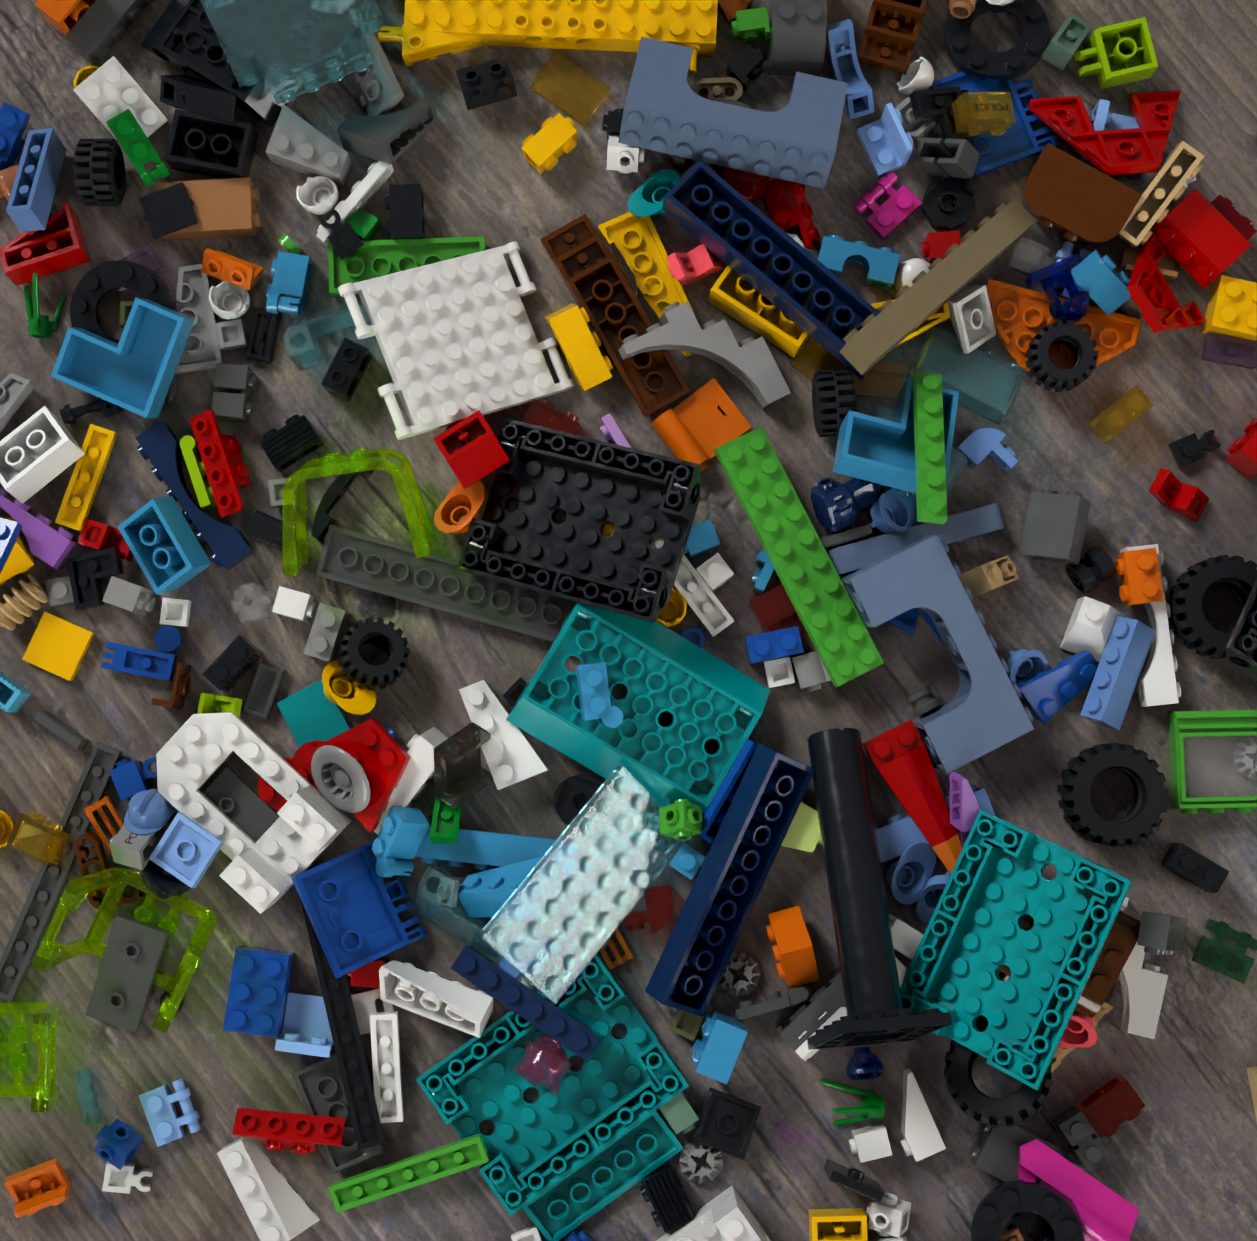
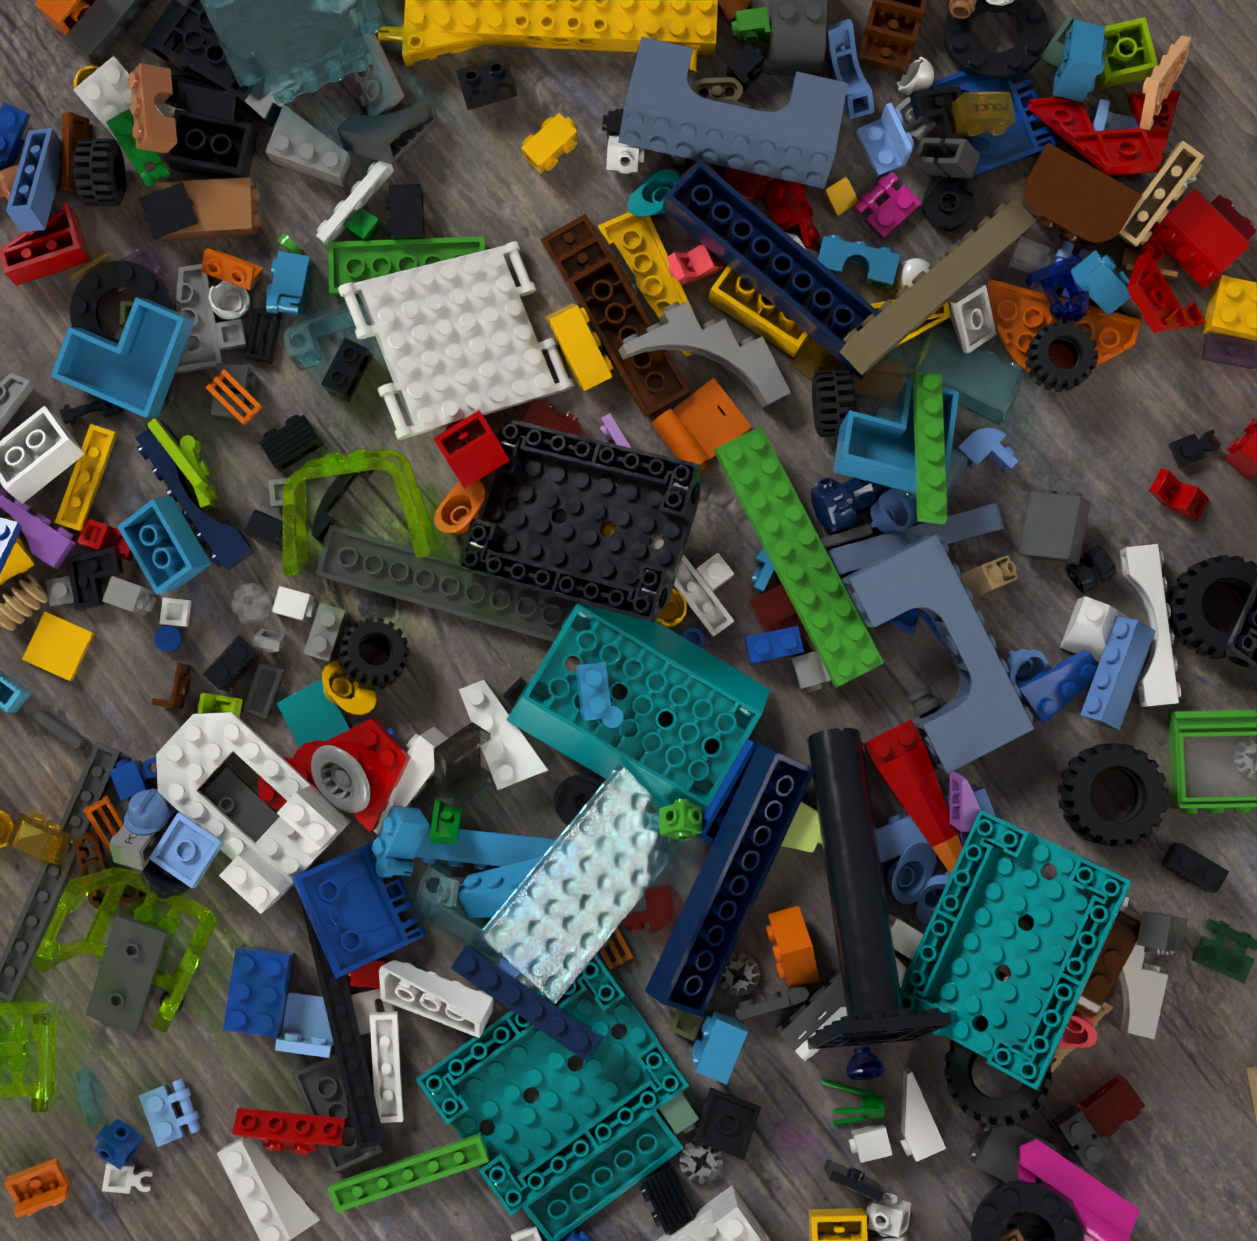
(39, 324): green plant -> none
(73, 129): none -> dark orange plate
(99, 260): none -> clear yellow piece
(140, 661): blue hinge -> none
(150, 128): none -> nougat arch
(177, 454): none -> lime tile
(218, 381): none -> orange tile
(221, 462): red bracket -> none
(269, 640): none -> light grey plate
(318, 195): white hair -> none
(343, 239): black plate -> none
(544, 1063): clear pink helmet -> none
(570, 88): clear yellow piece -> none
(687, 860): dark azure brick -> none
(701, 539): dark azure brick -> none
(779, 672): white plate -> none
(841, 196): none -> yellow slope
(938, 243): red brick -> none
(1080, 61): none -> dark azure brick
(1121, 414): clear yellow brick -> none
(1139, 577): orange bracket -> none
(1162, 78): none -> light nougat wing

